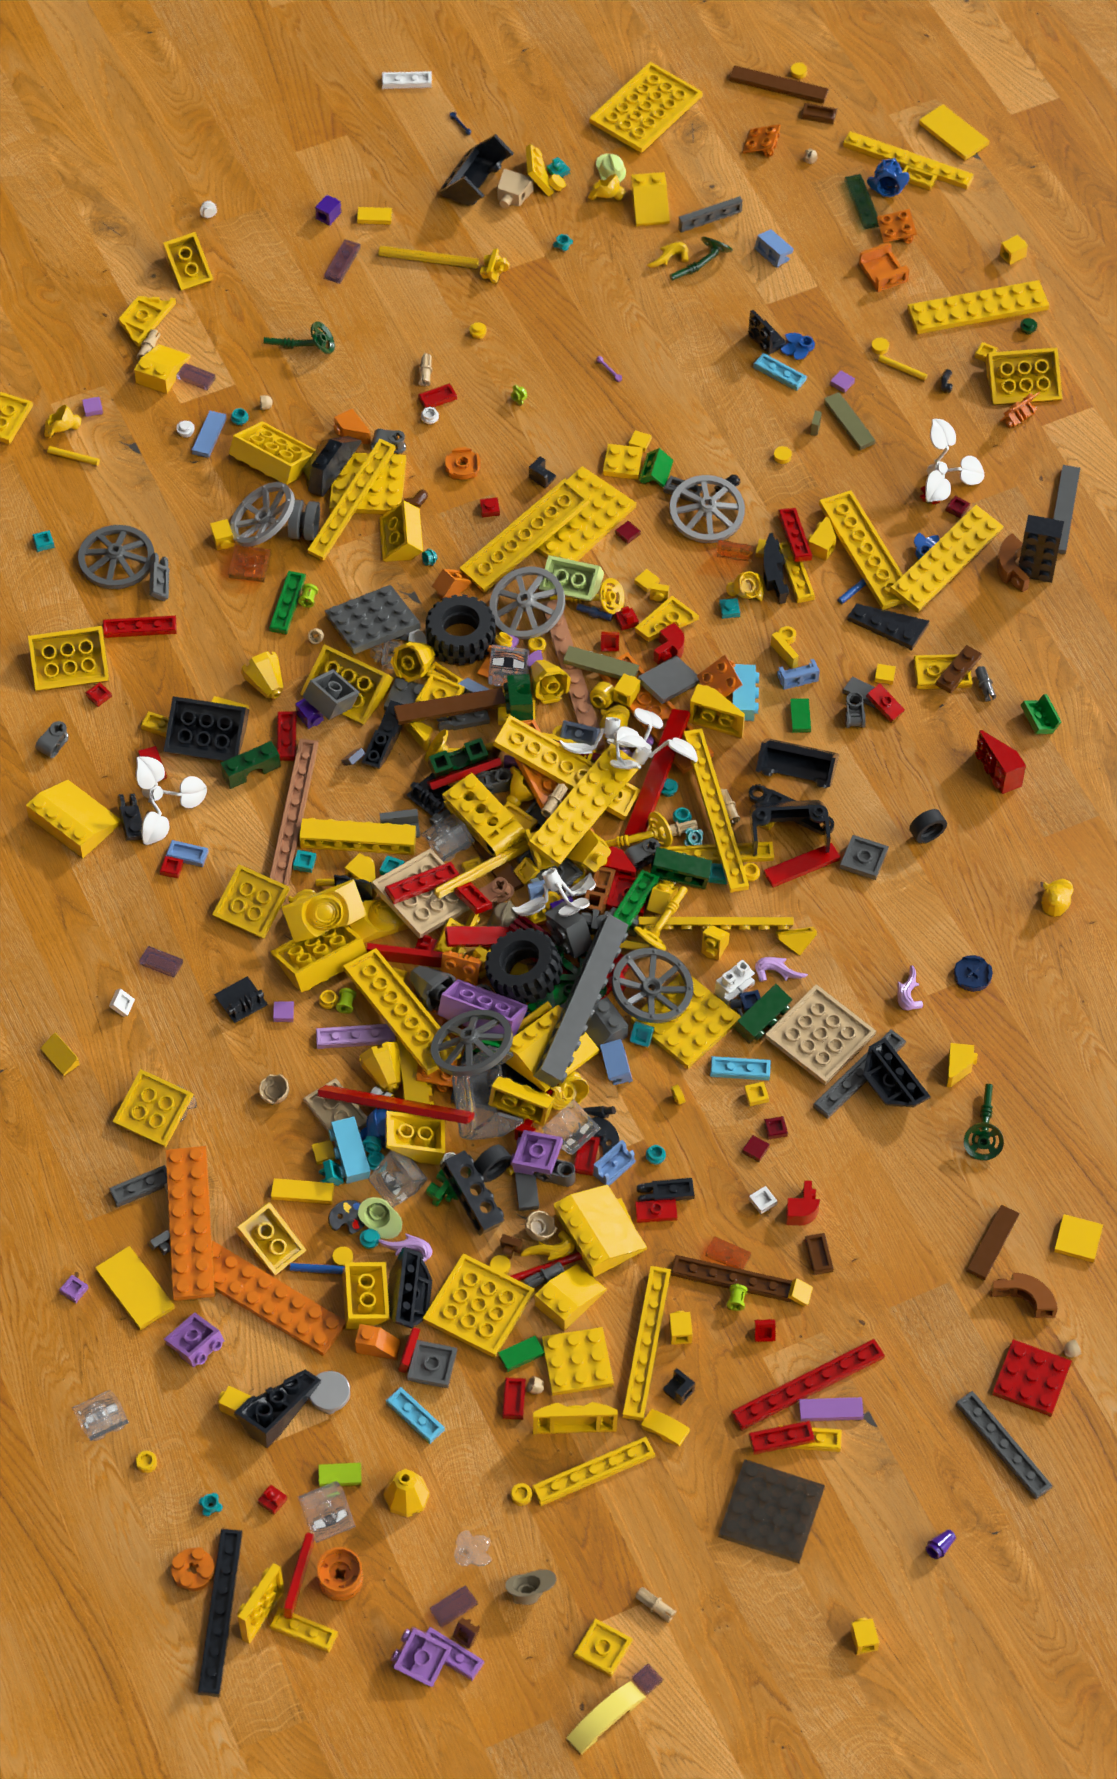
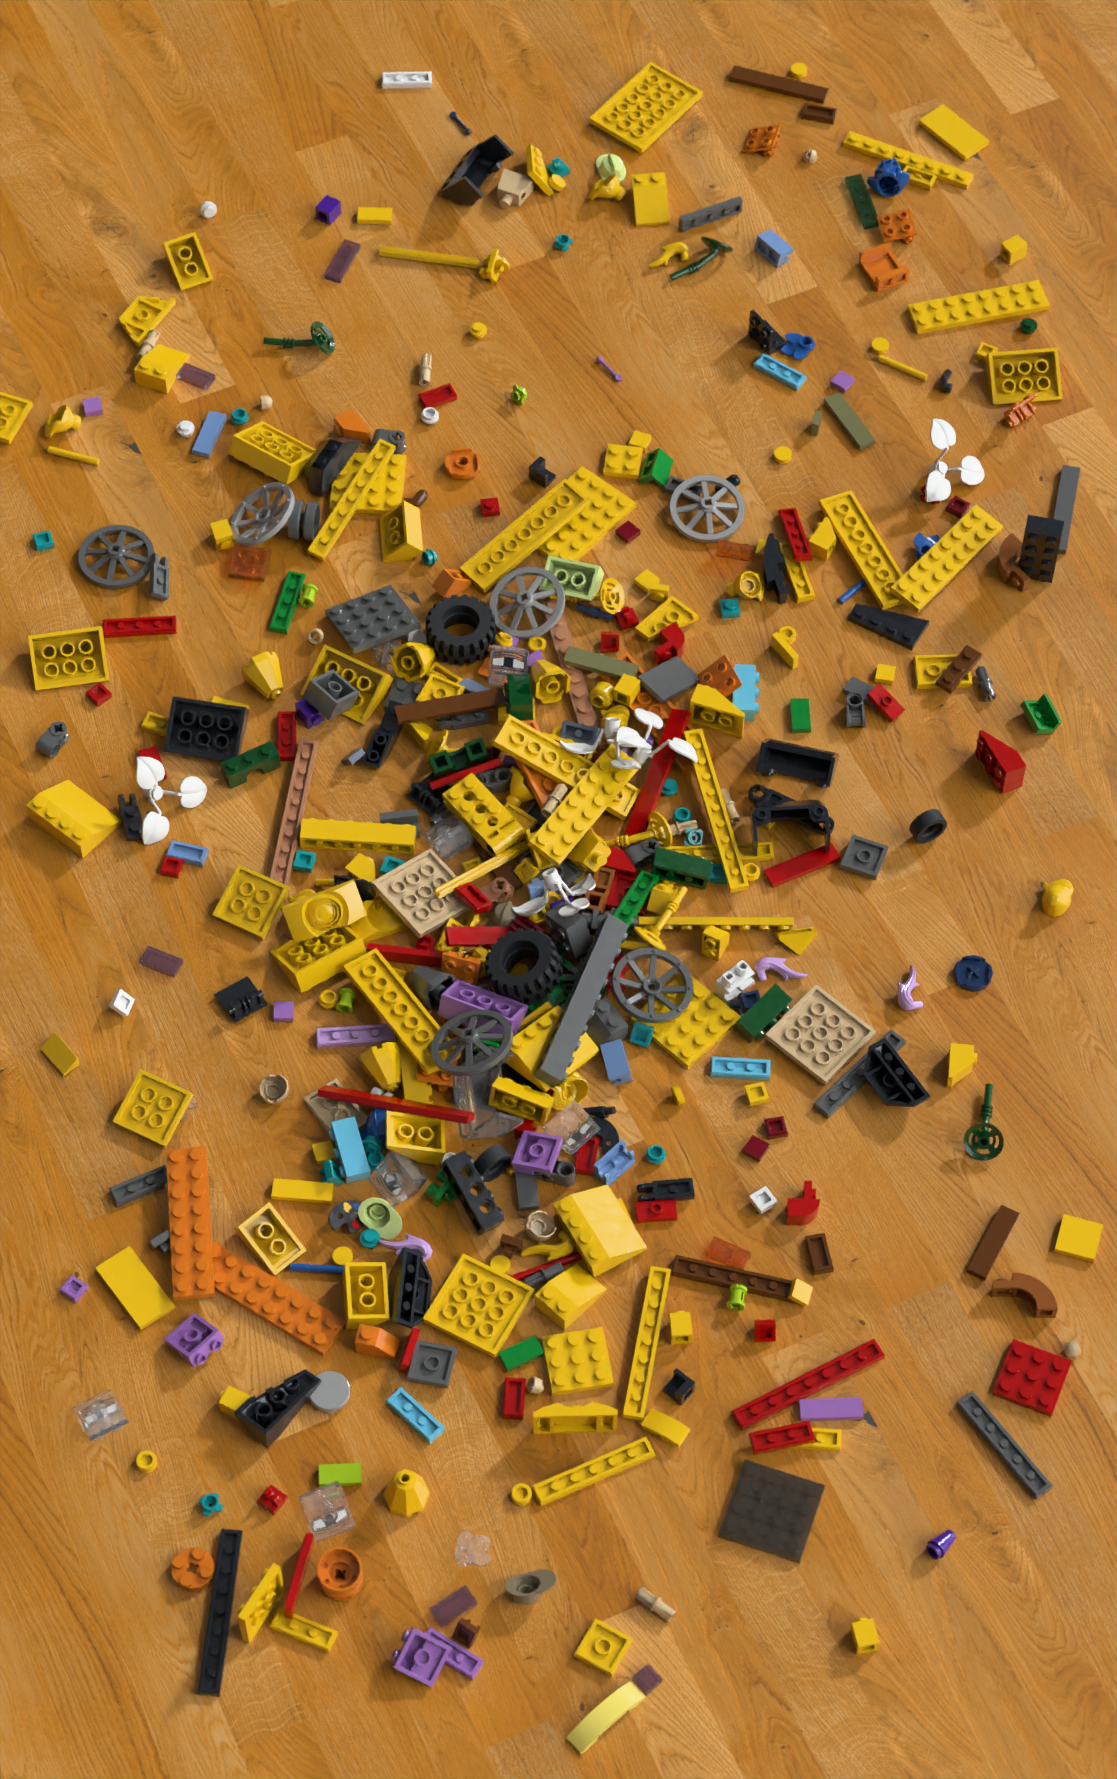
(420, 883): red tile -> none
(799, 675): medium blue hinge -> none

